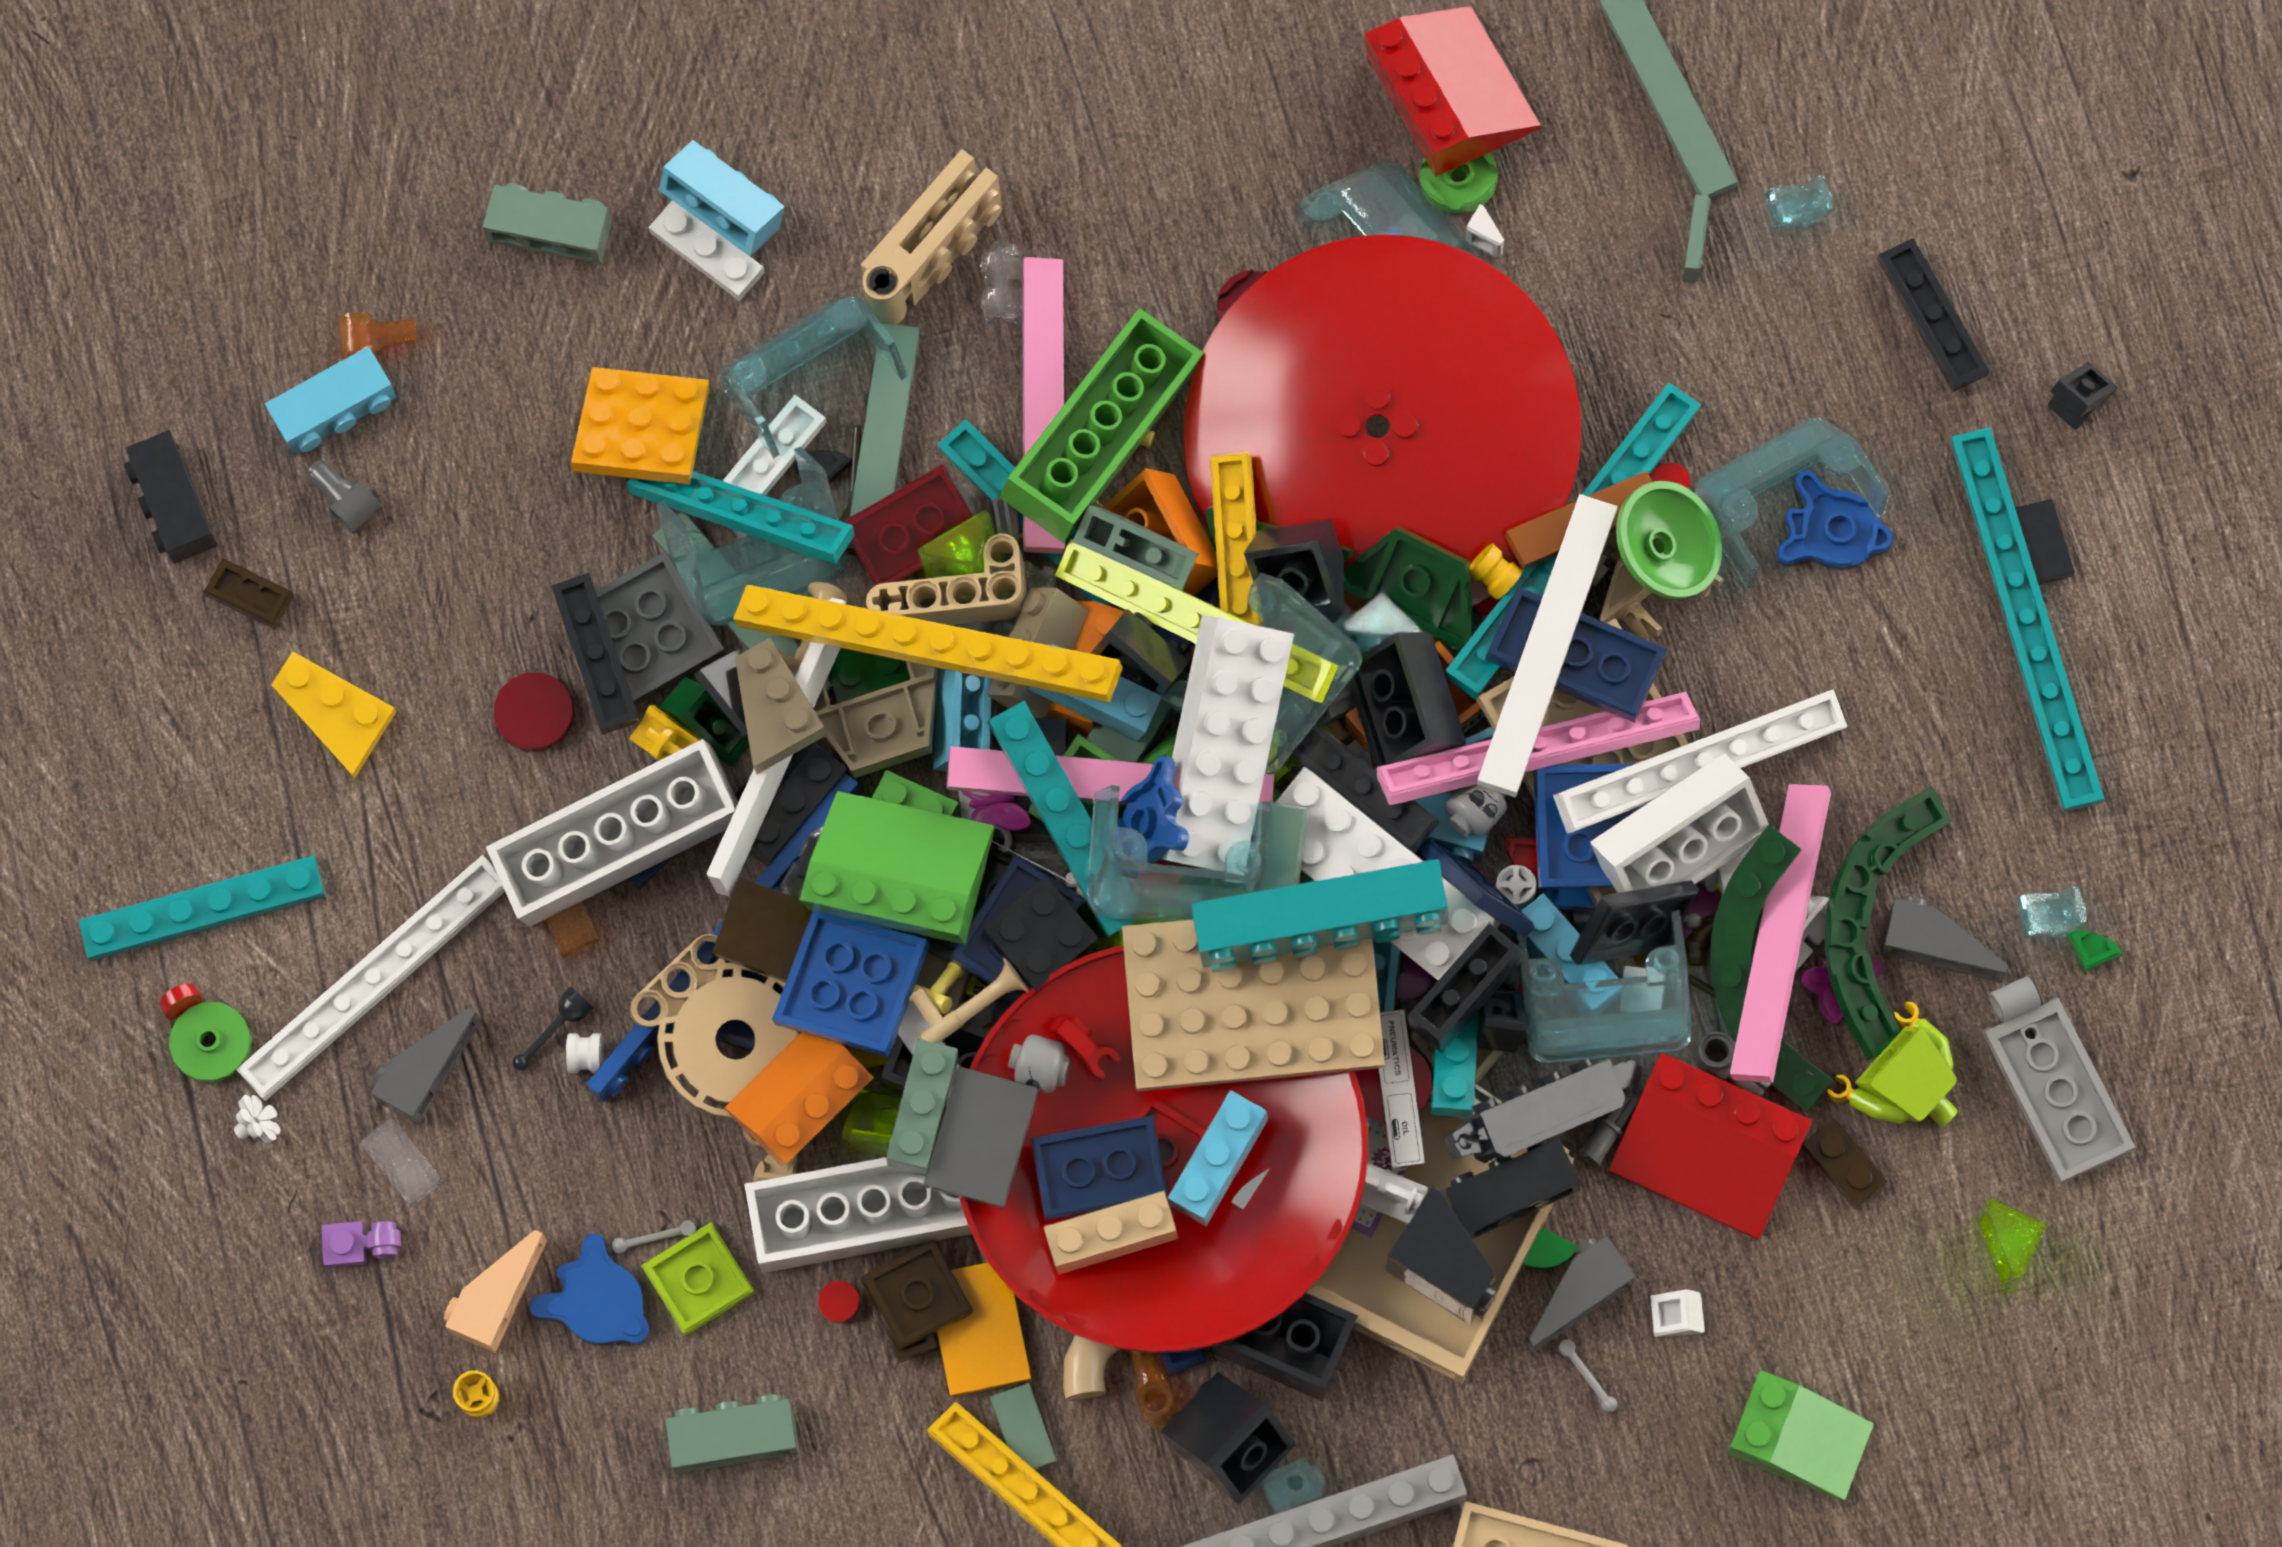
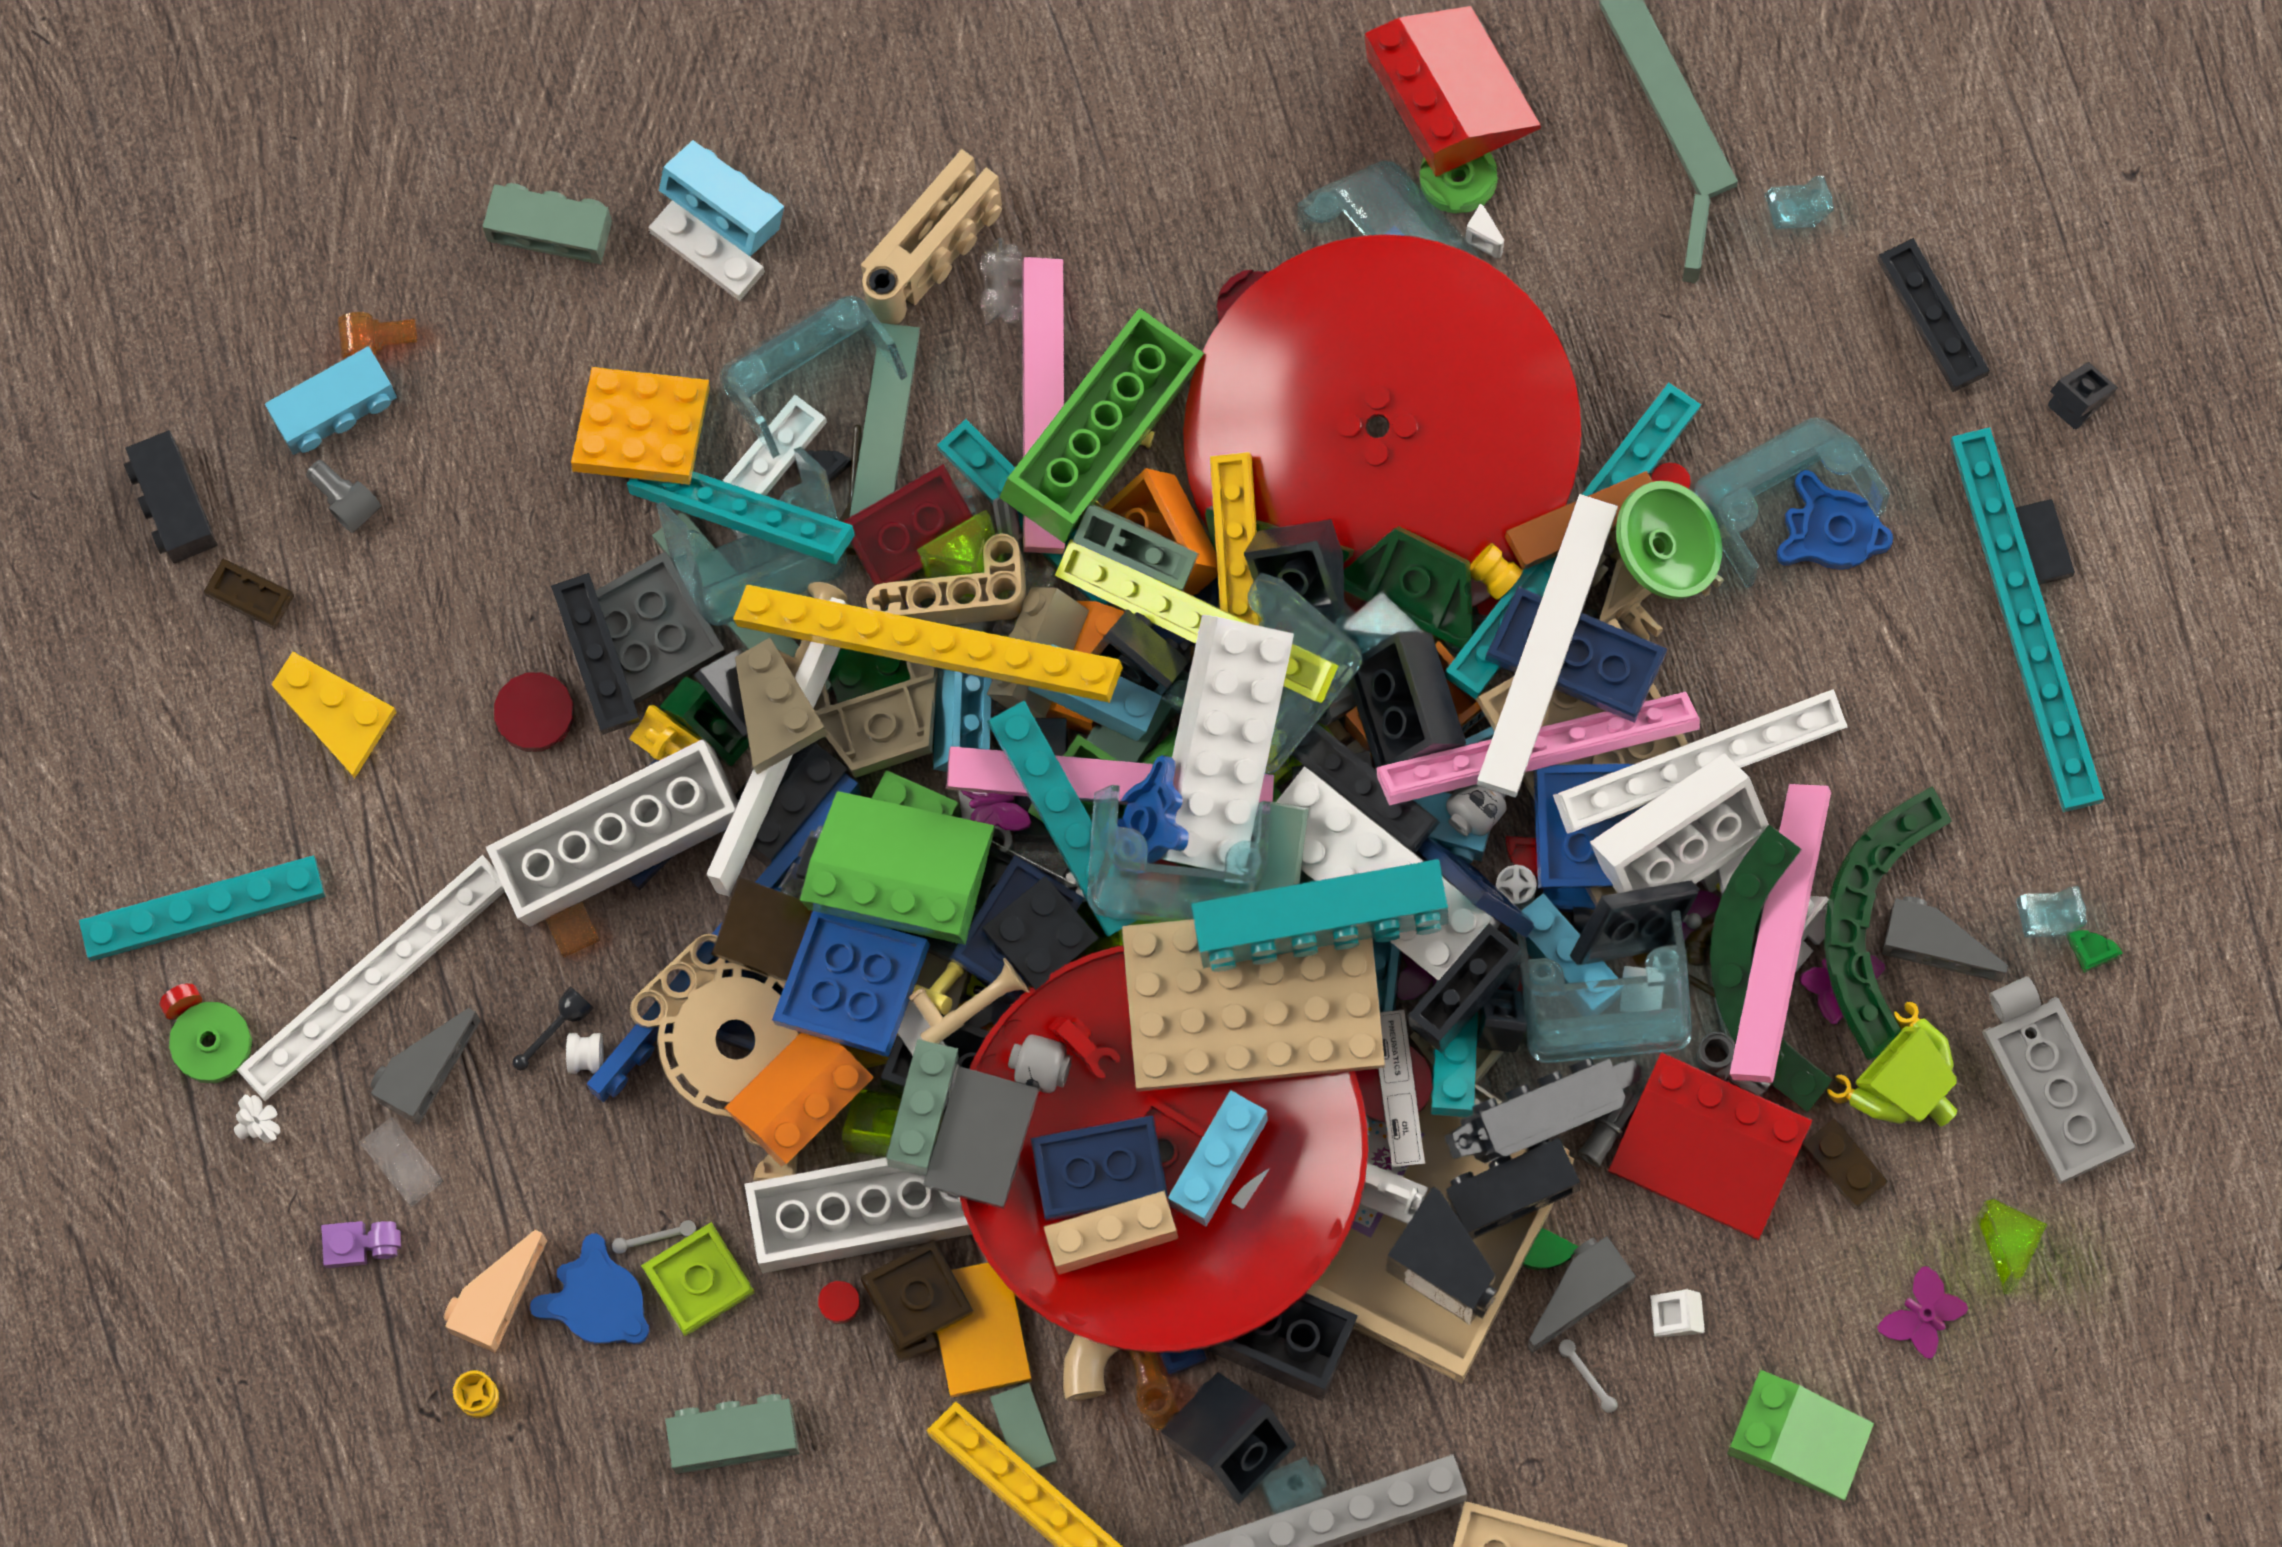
(1926, 1317): none -> magenta piece

